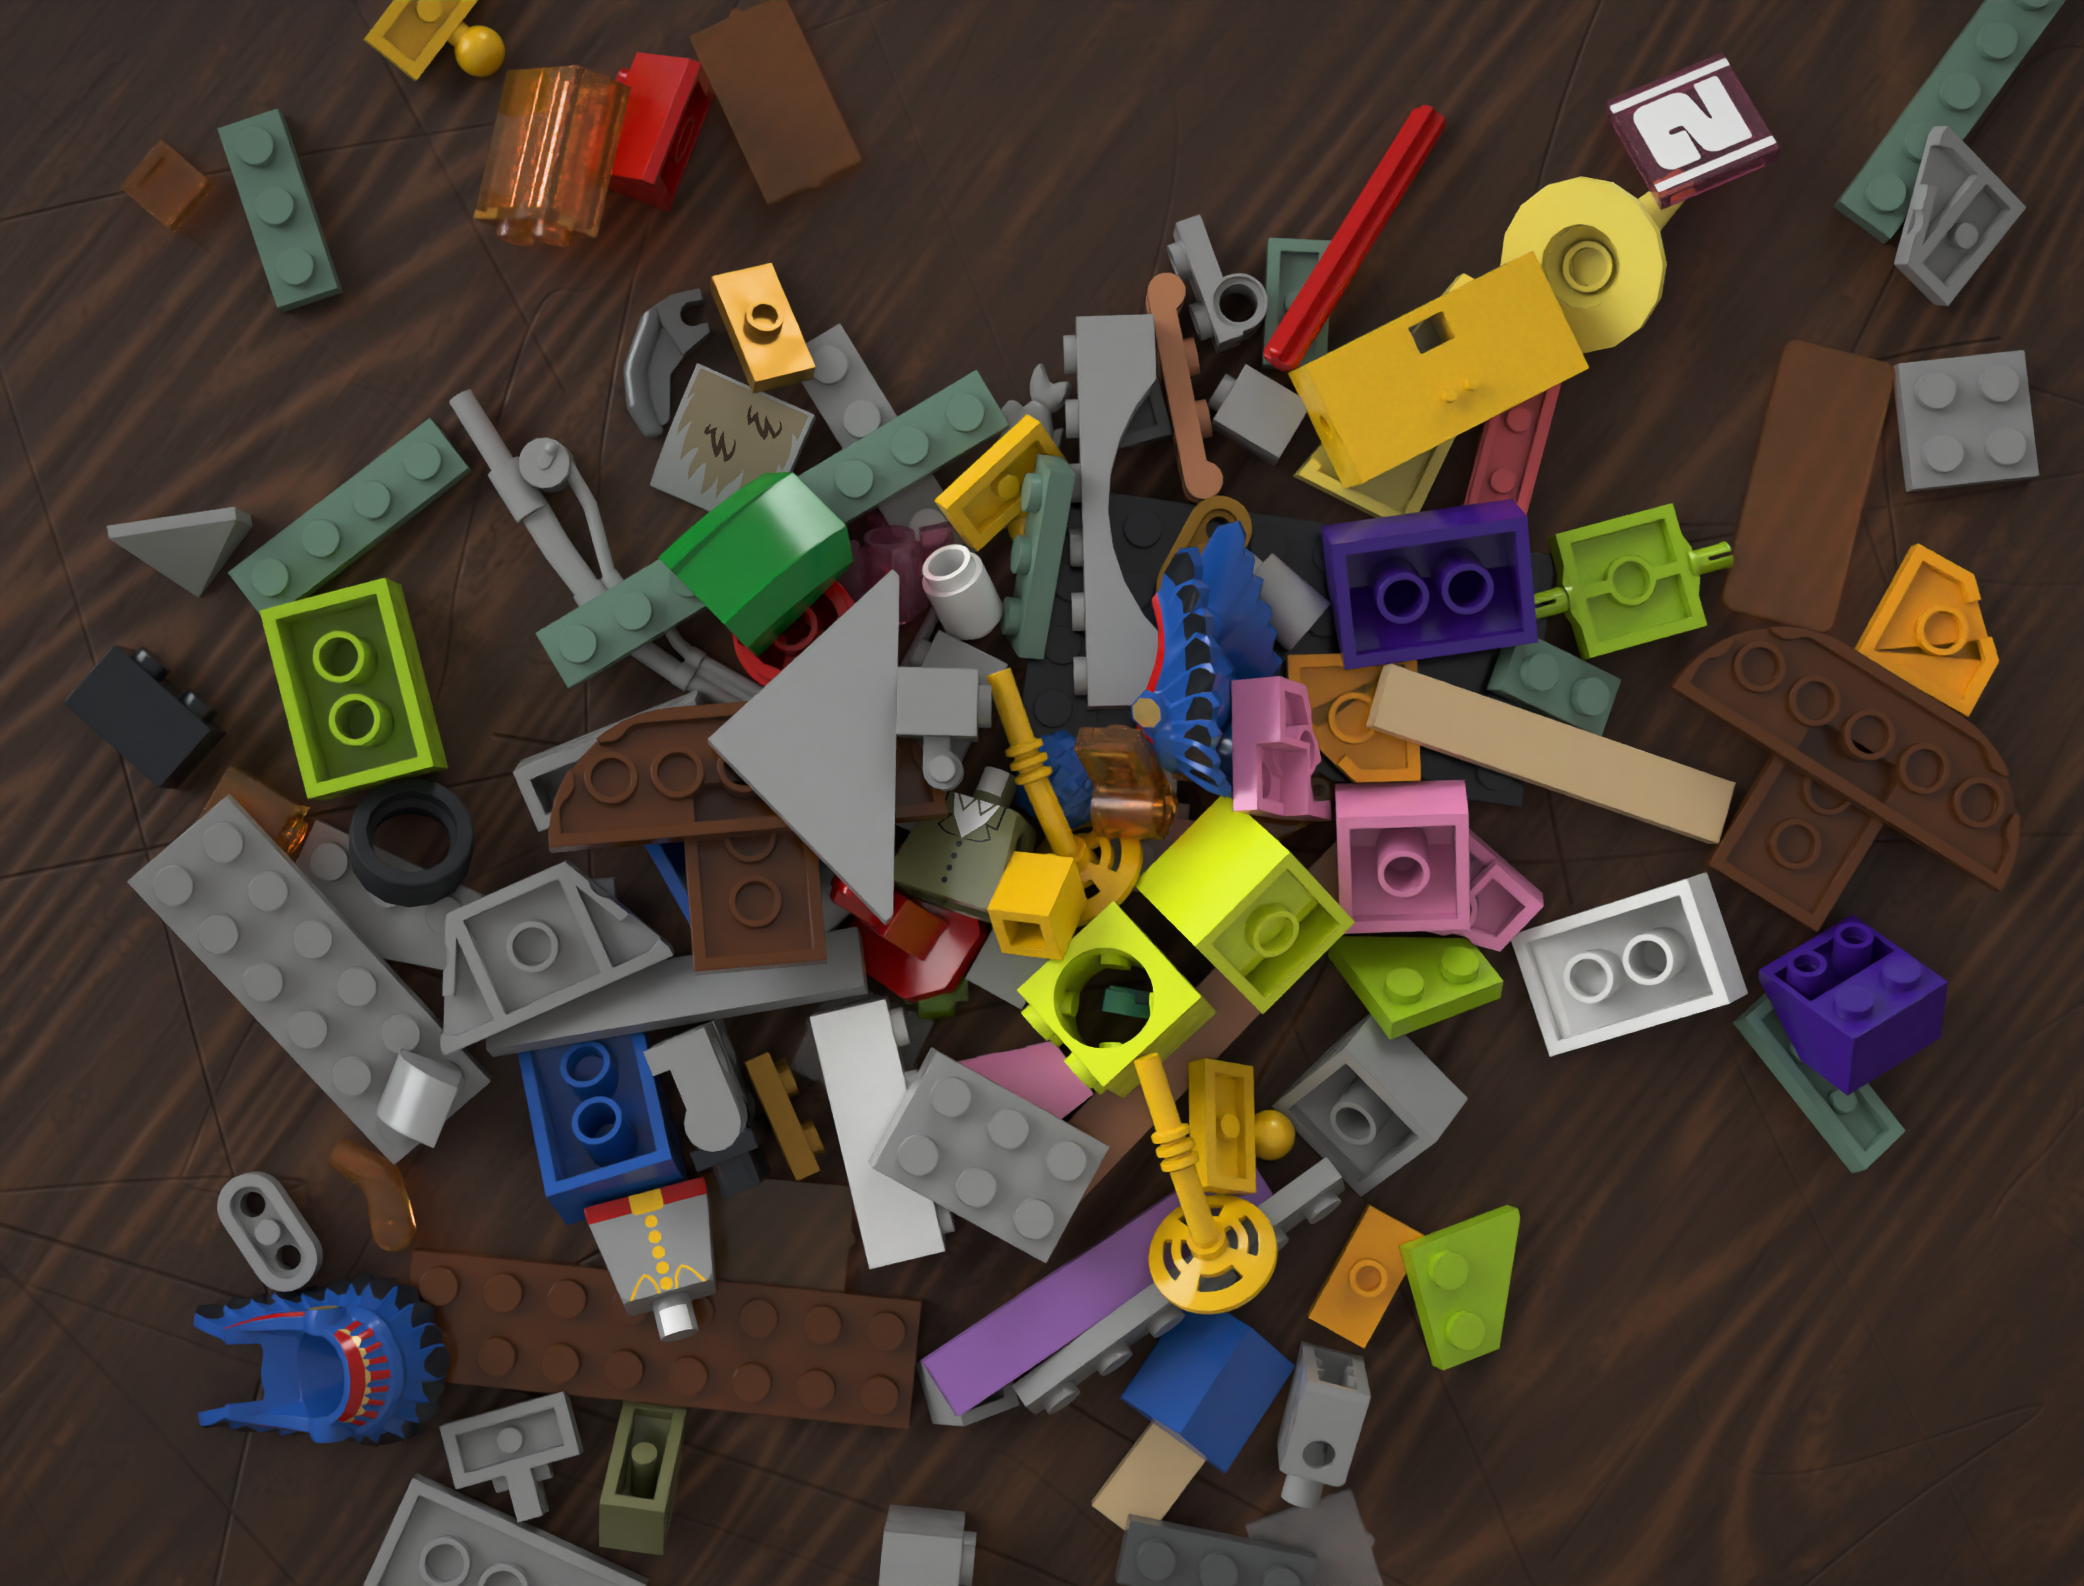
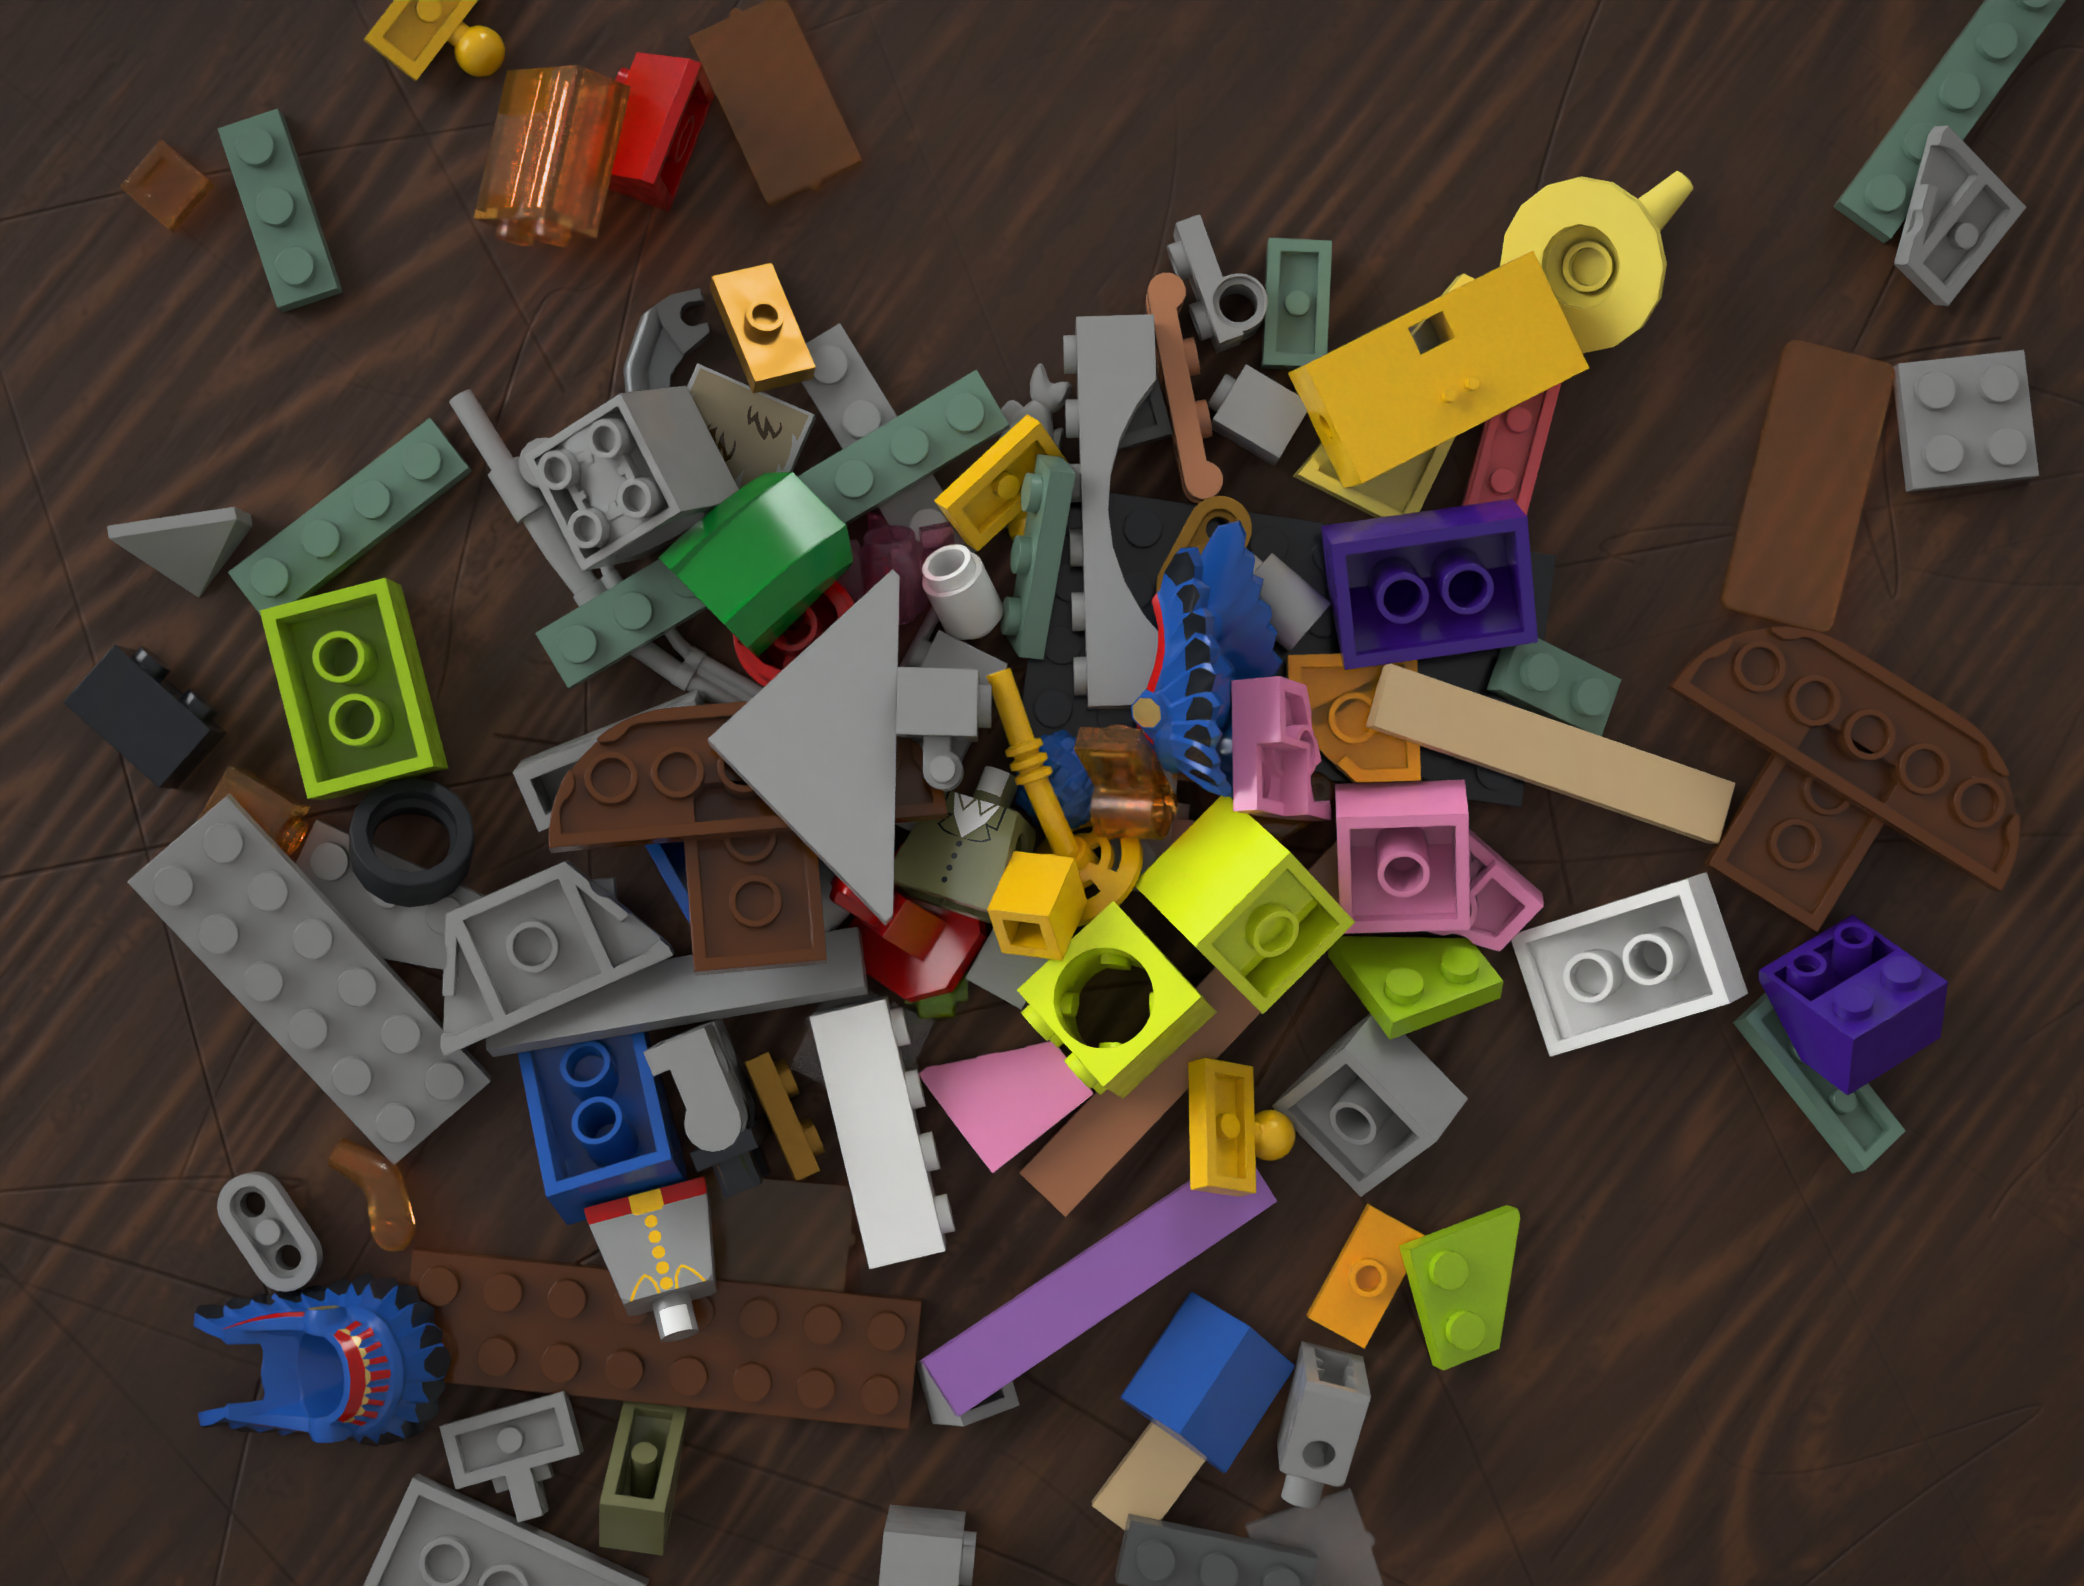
(418, 1097): light grey brick -> none
(631, 476): none -> light grey brick
(988, 1155): light grey brick -> none
(1108, 1342): light grey plate -> none
(1126, 1001): tile -> none
(1204, 1232): yellow dish -> none
(1354, 238): red axle -> none
(1628, 581): lime plate -> none
(1692, 131): tile -> none
(1933, 631): light orange plate -> none

